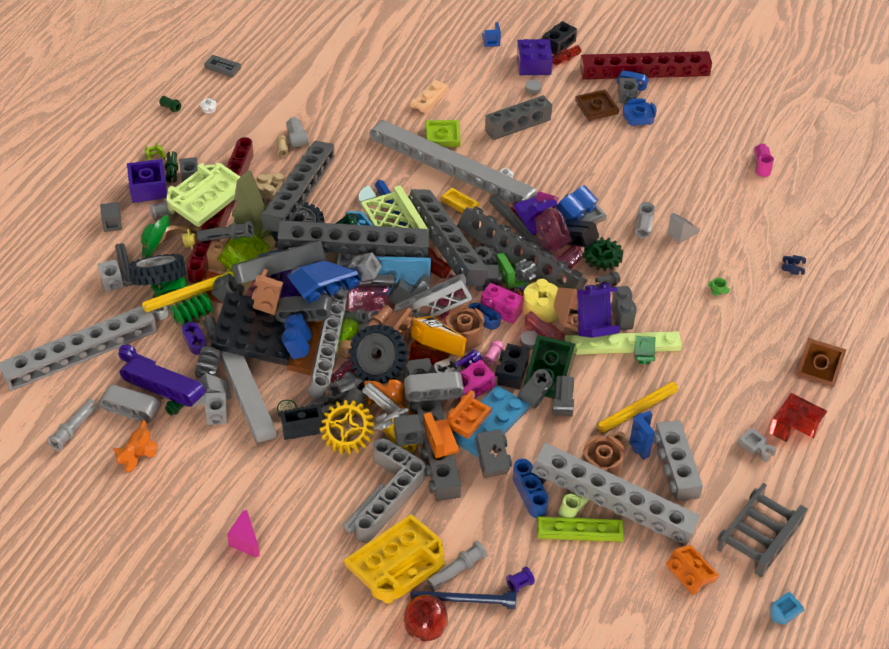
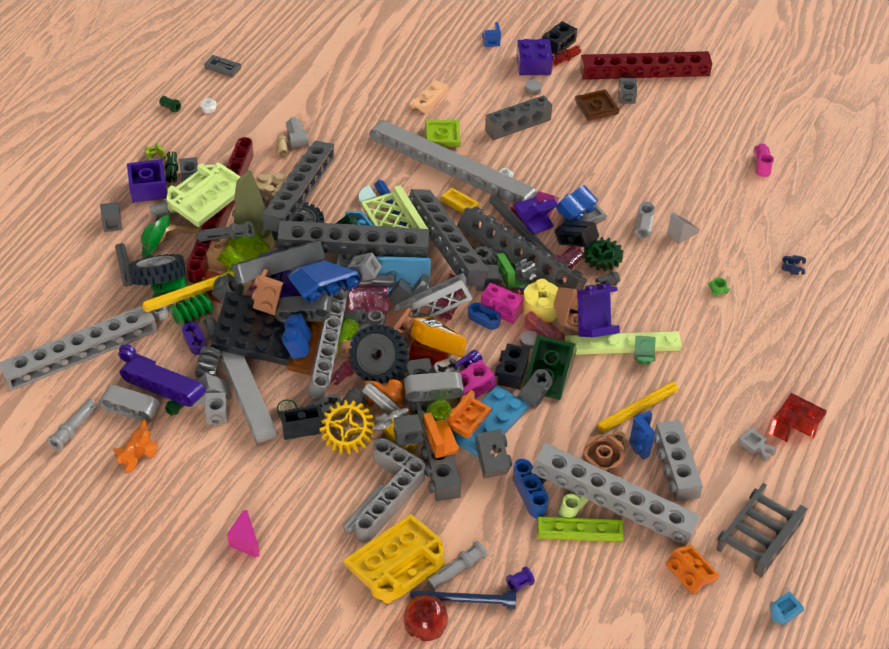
(110, 275): light grey brick -> none
(189, 239): light yellow plate -> none
(341, 387): flat silver piece -> none
(381, 317): nougat pin -> none
(438, 266): clear red piece -> none
(440, 409): none -> clear neon green cone
(467, 323): nougat brick -> none
(493, 352): bright pink pin -> none
(552, 229): clear pink brick -> none
(563, 401): dark grey piece -> none
(623, 308): dark grey brick -> none
(639, 77): blue beam -> none
(645, 116): blue plate -> none
(821, 362): dark orange slope -> none

